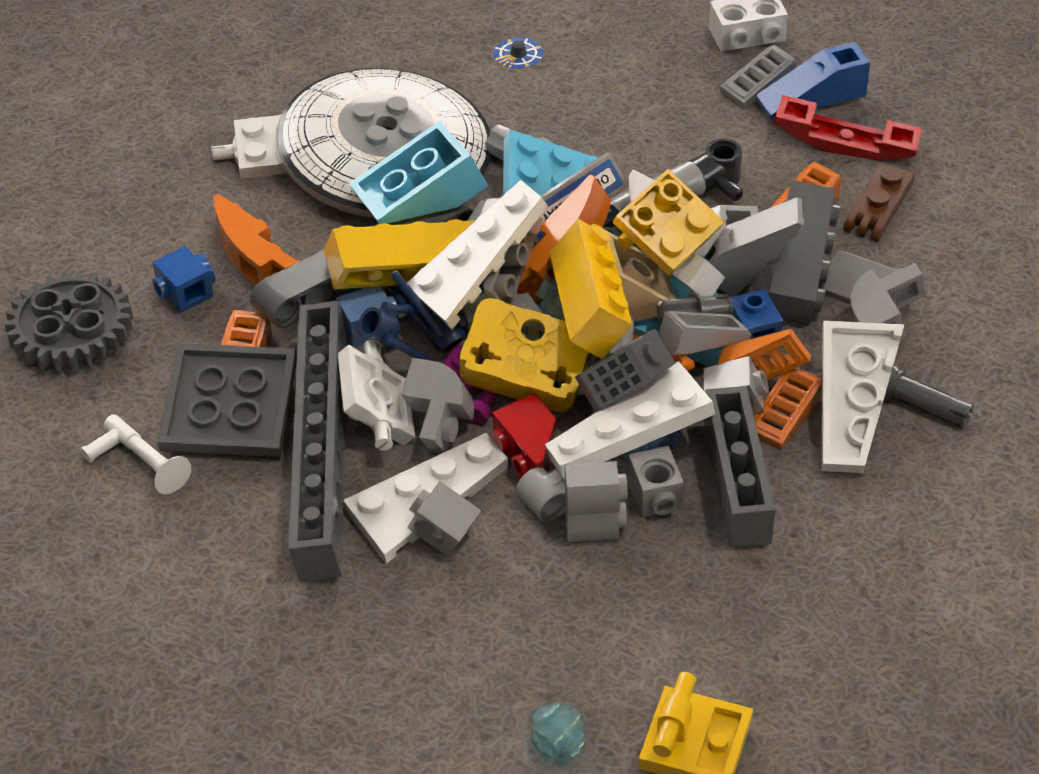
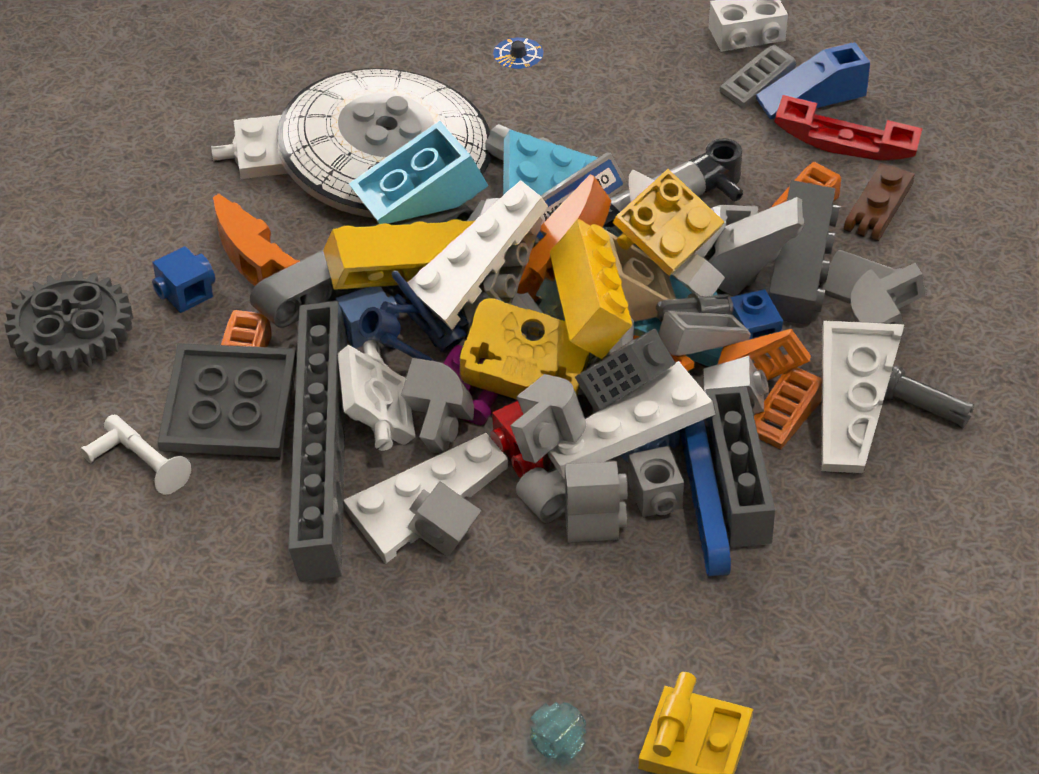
(548, 417): none -> light grey brick
(706, 500): none -> blue beam

